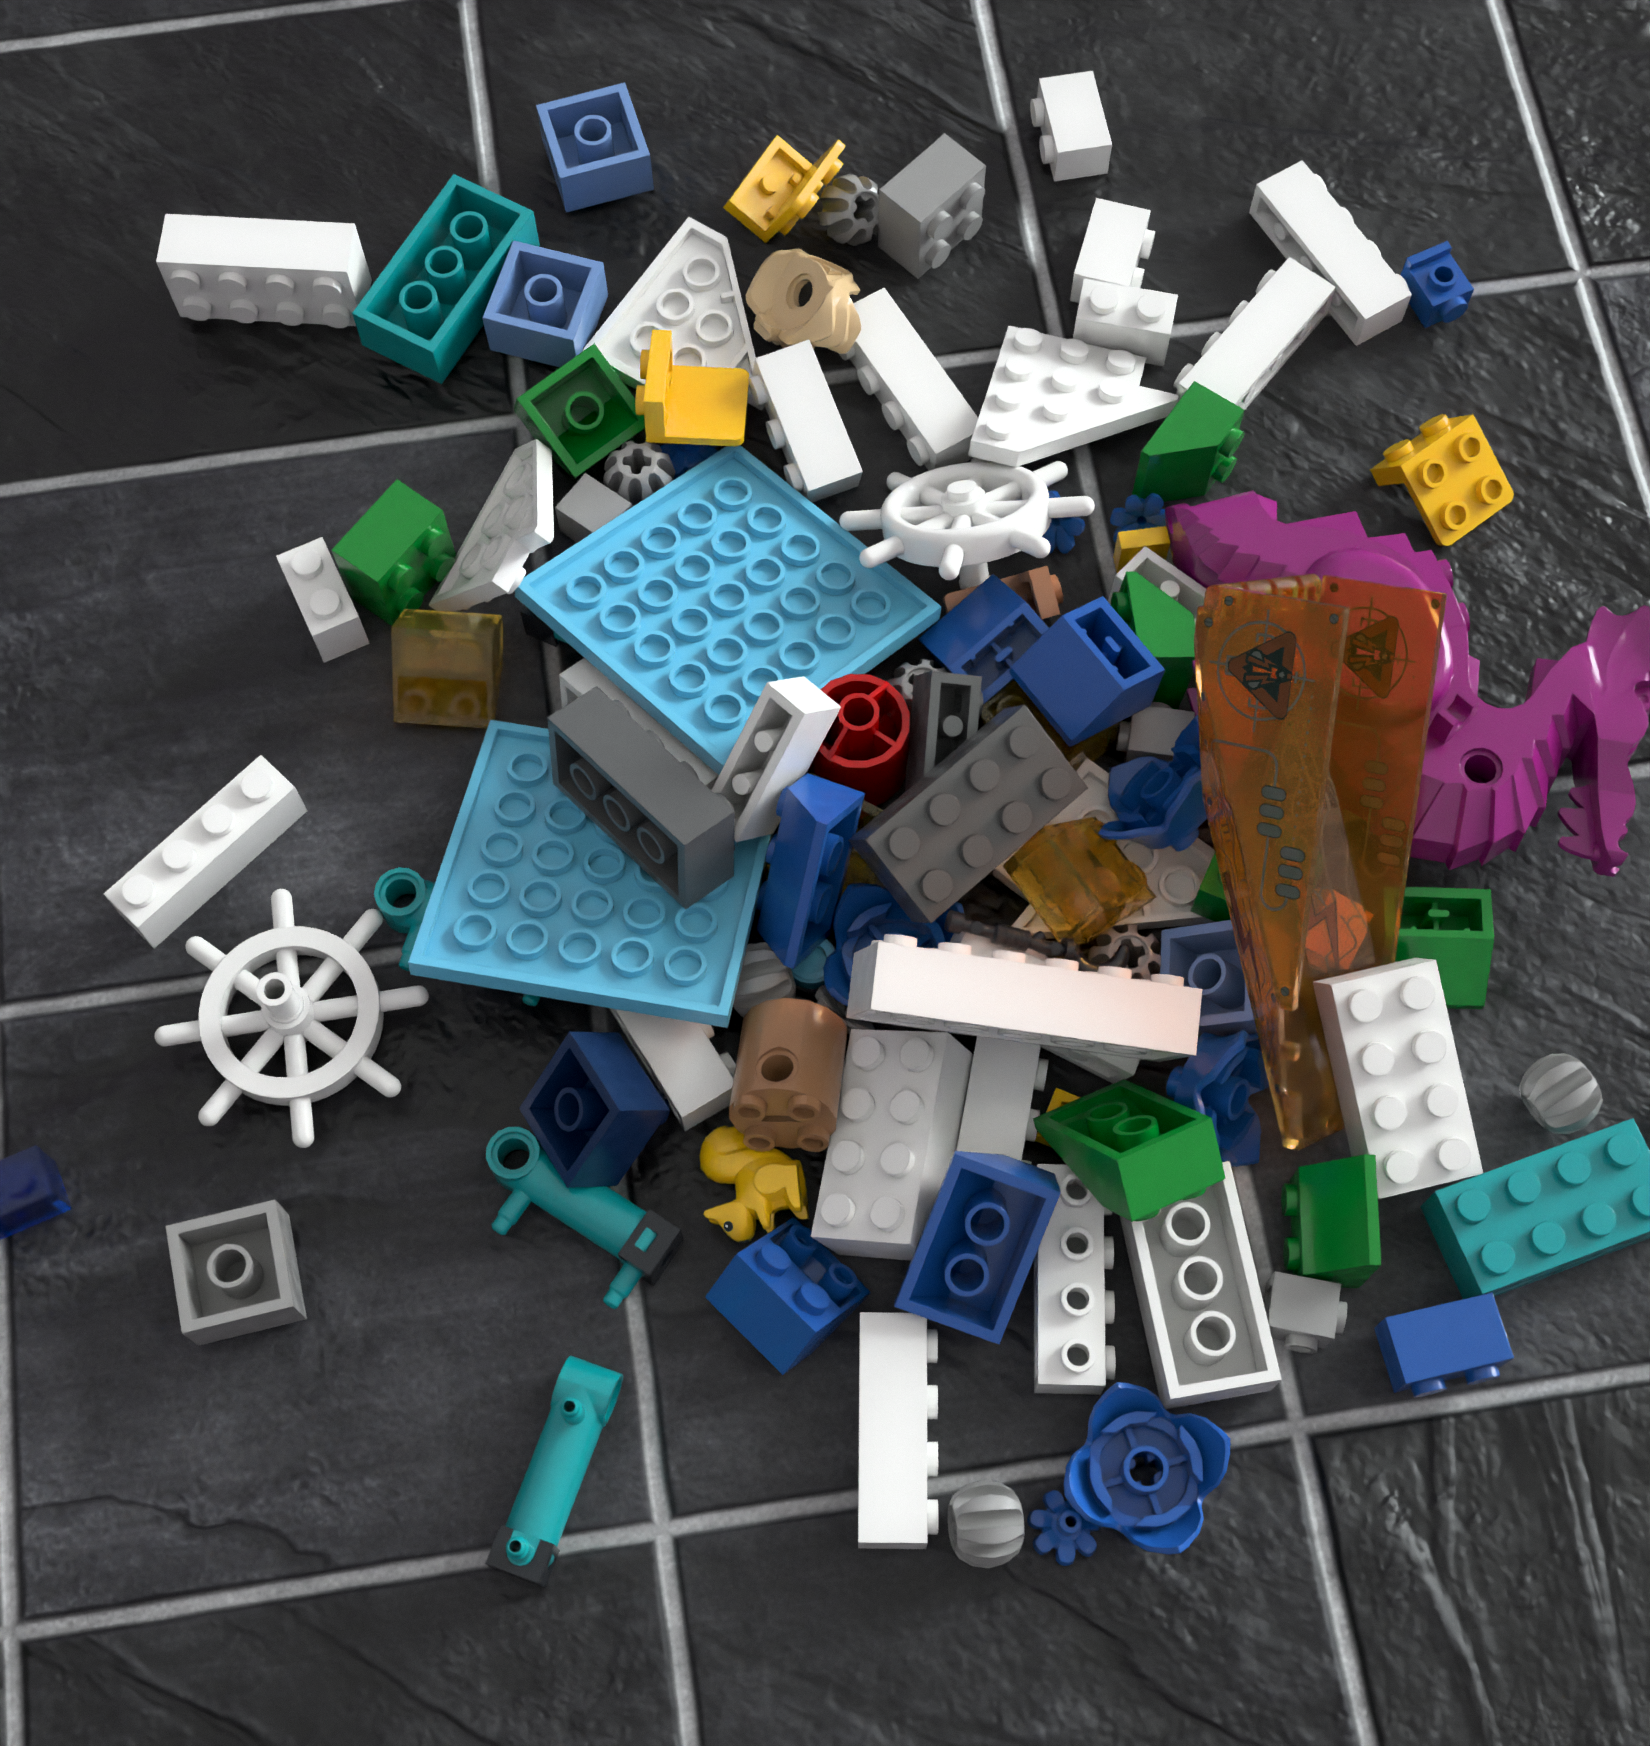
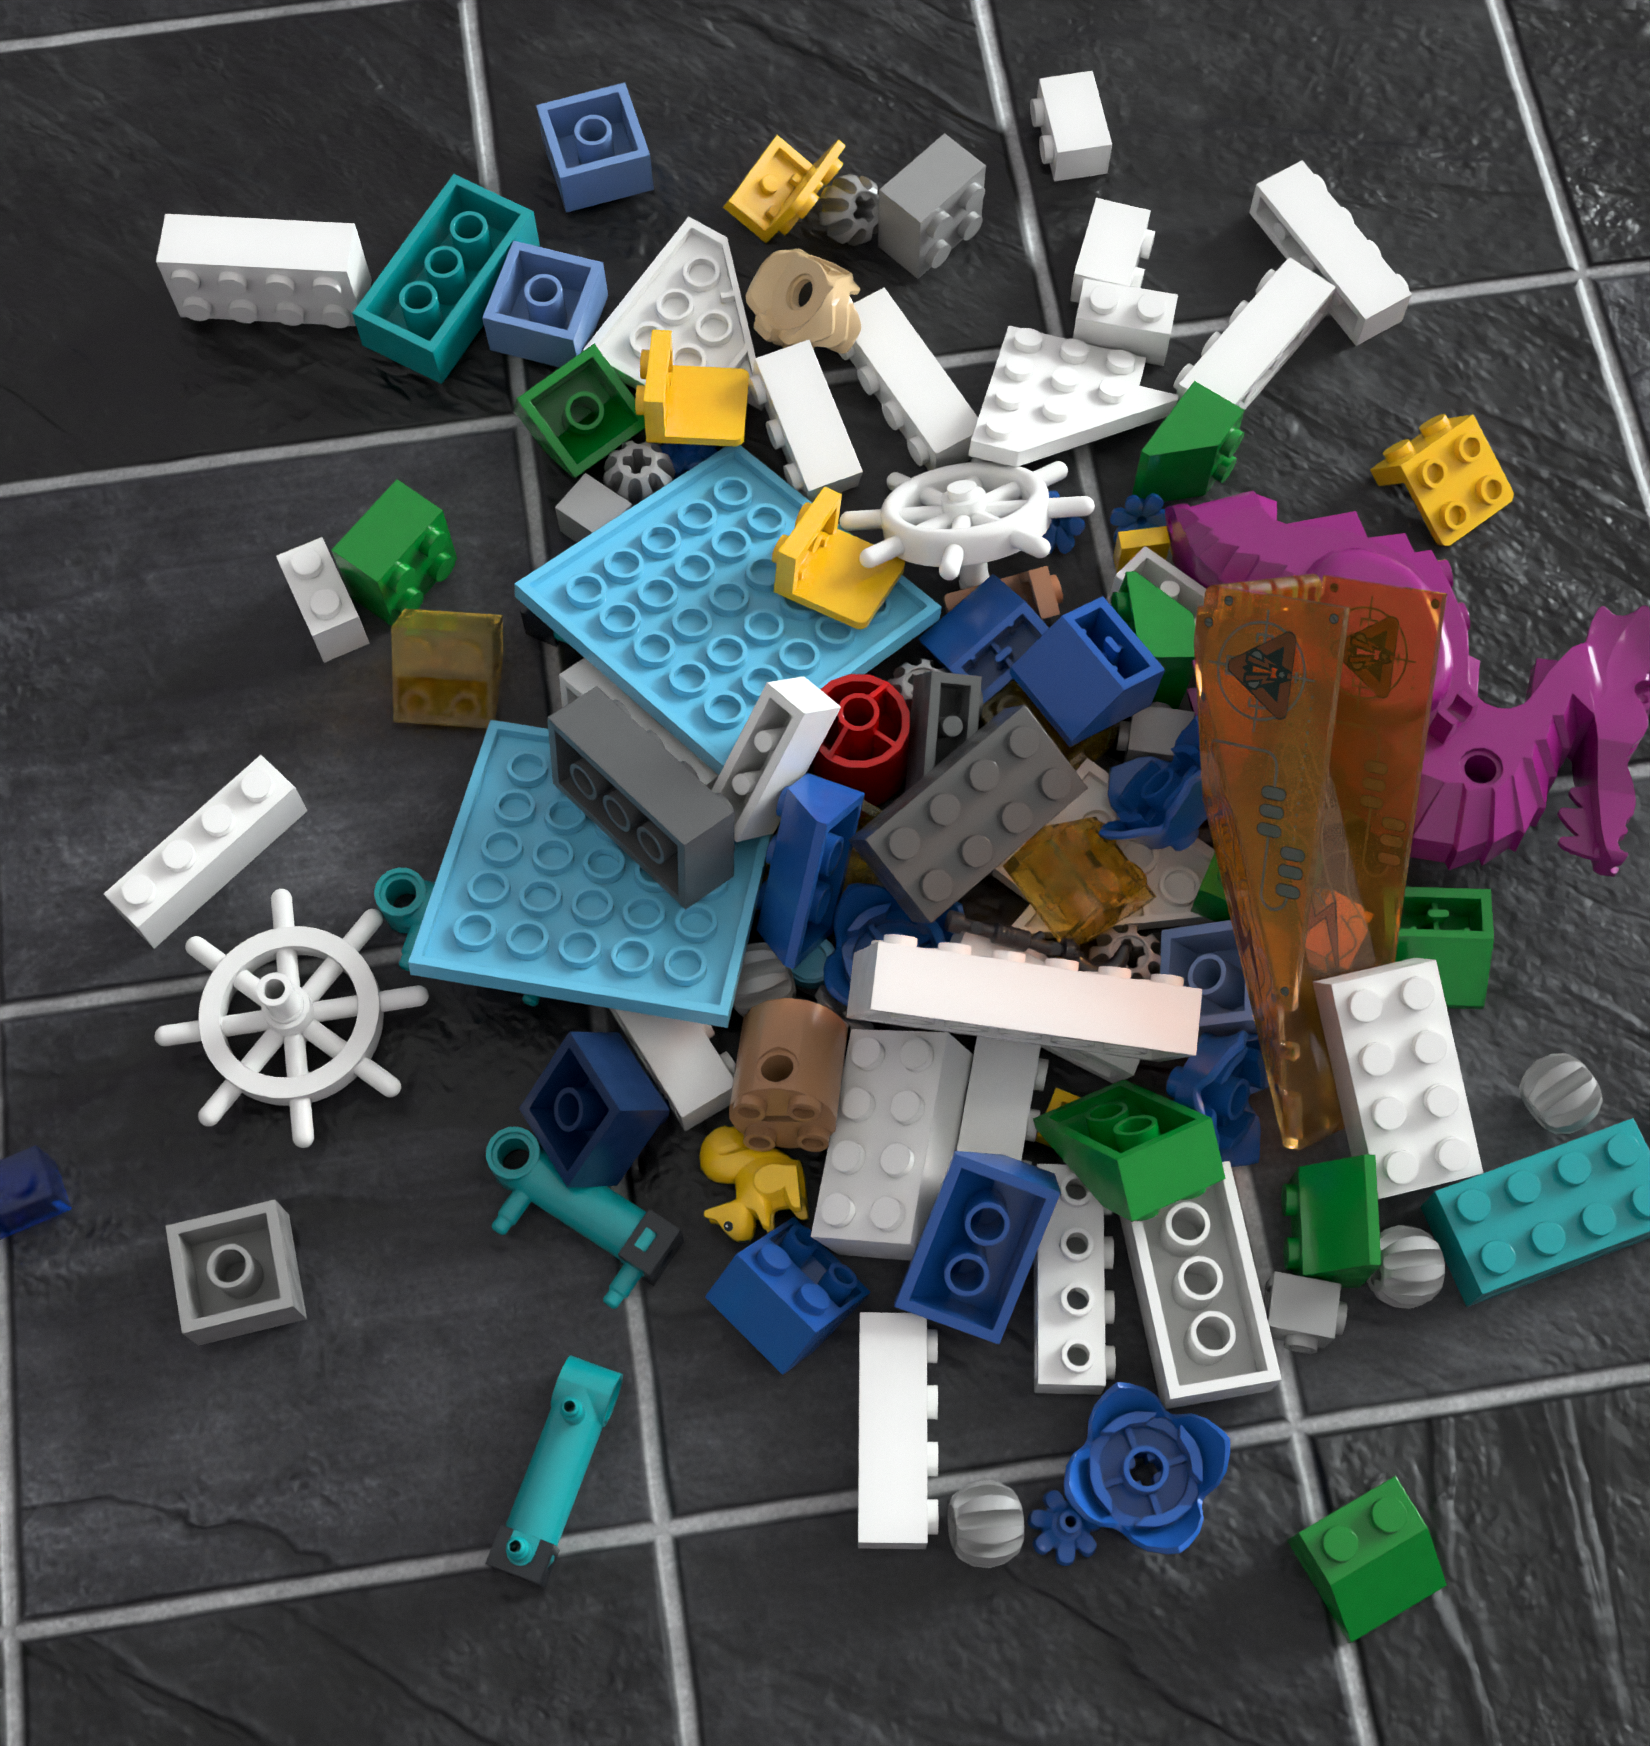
(508, 528): white wing -> none
(823, 567): none -> yellow bracket
(1370, 1559): none -> green slope
(1409, 1269): none -> light grey piece
(1436, 285): blue brick -> none
(1444, 1344): blue brick -> none

